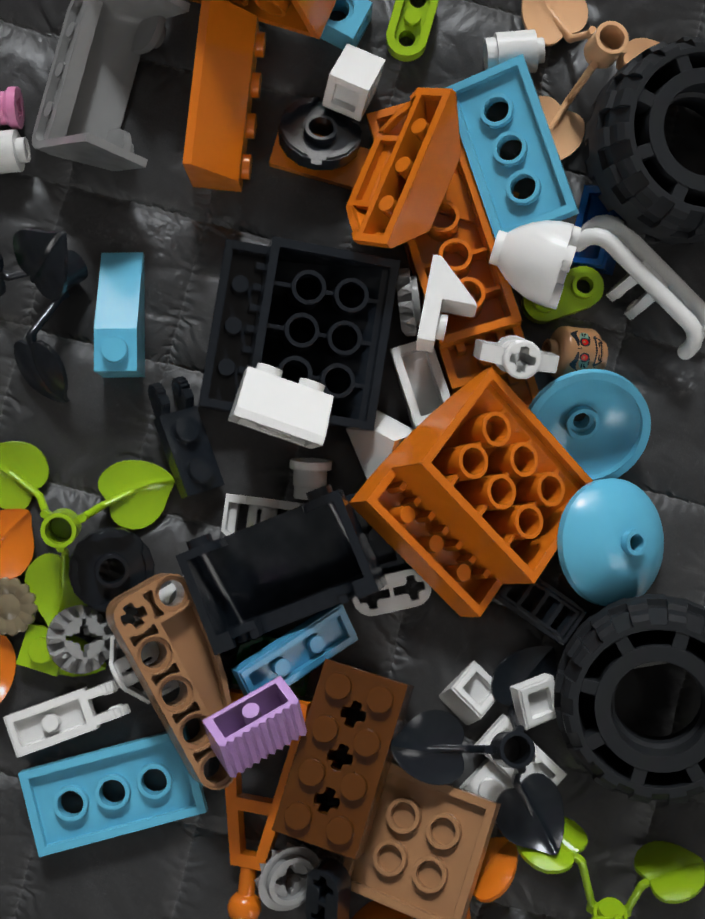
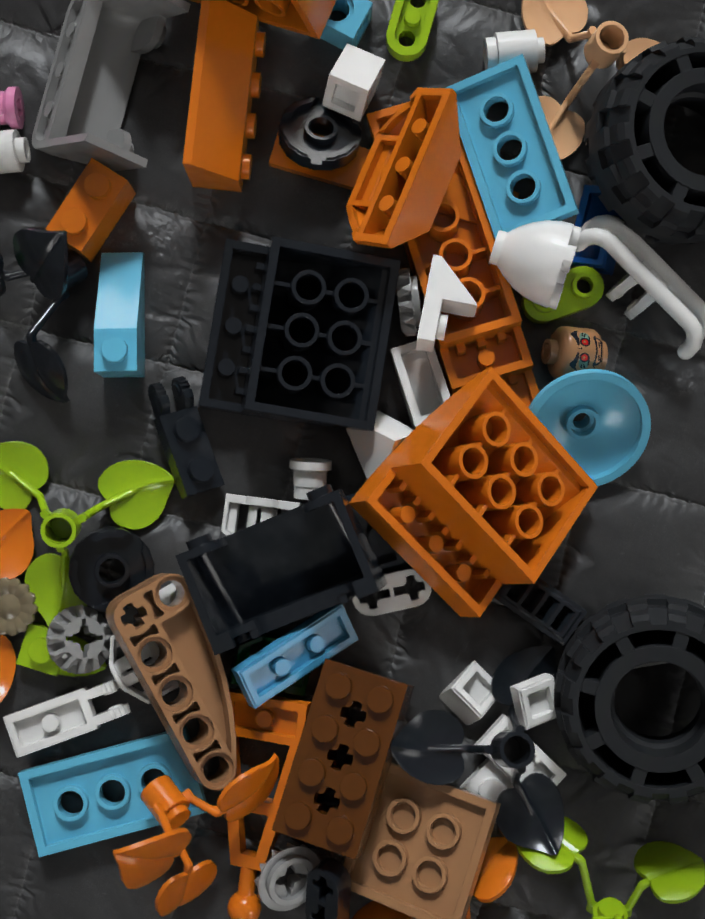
(92, 209): none -> orange brick
(154, 856): none -> orange plant
(255, 726): lavender brick -> none
(282, 407): white slope -> none
(516, 356): white piece -> none
(610, 541): medium azure dish -> none

